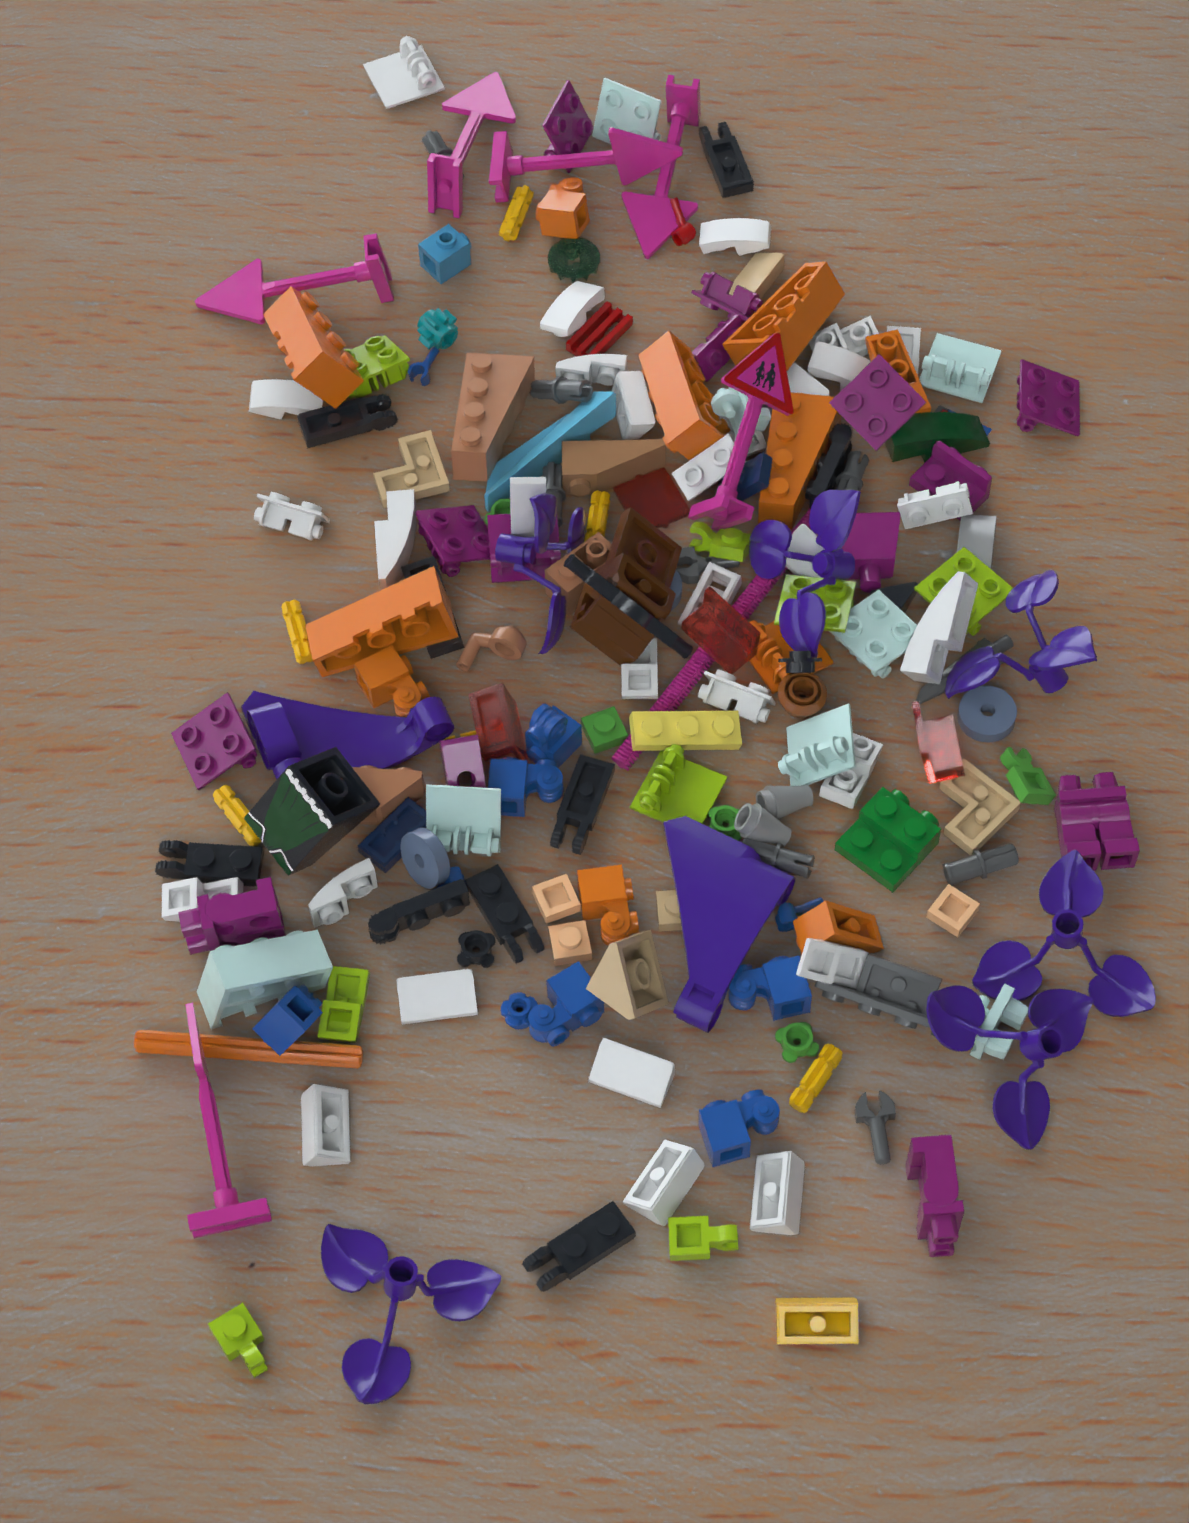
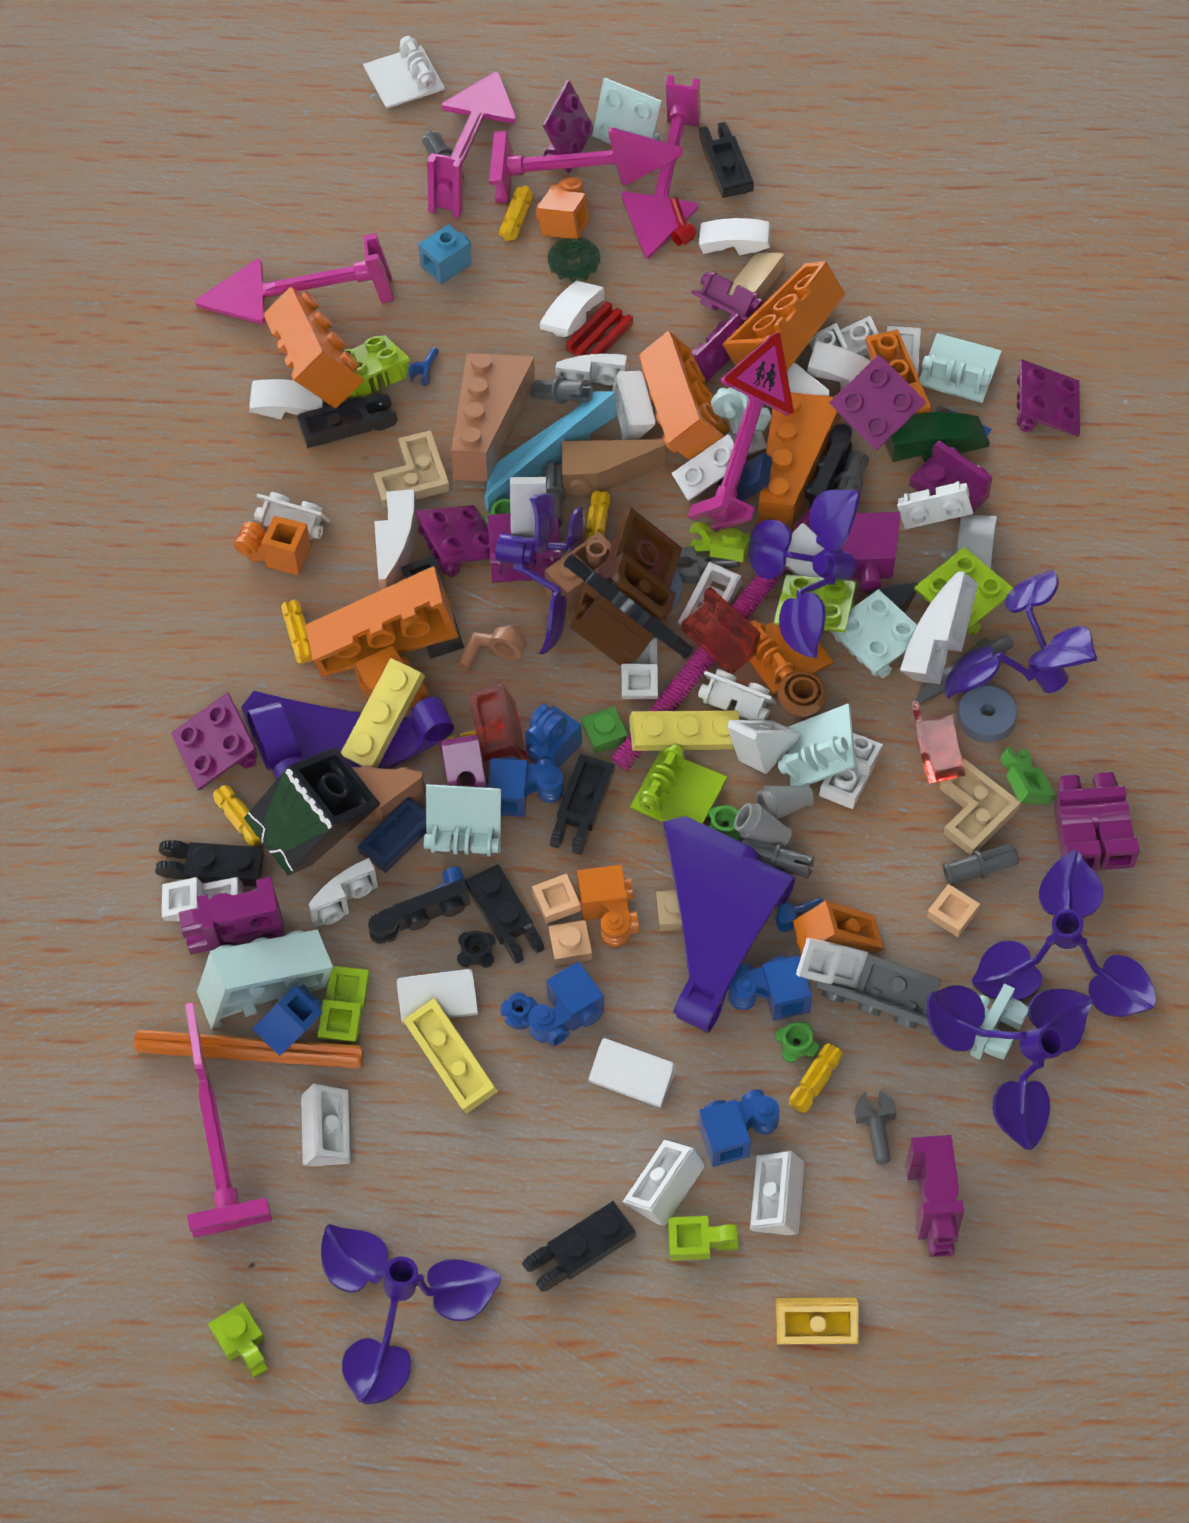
(281, 547): none -> orange brick
(382, 714): none -> light yellow plate
(425, 858): sand blue piece -> none
(437, 329): teal gear -> none
(450, 1056): none -> light yellow plate
(630, 977): tan slope -> none
(653, 498): clear red piece -> none
(761, 742): none -> white slope
(800, 662): black plate -> none
(889, 838): green plate -> none

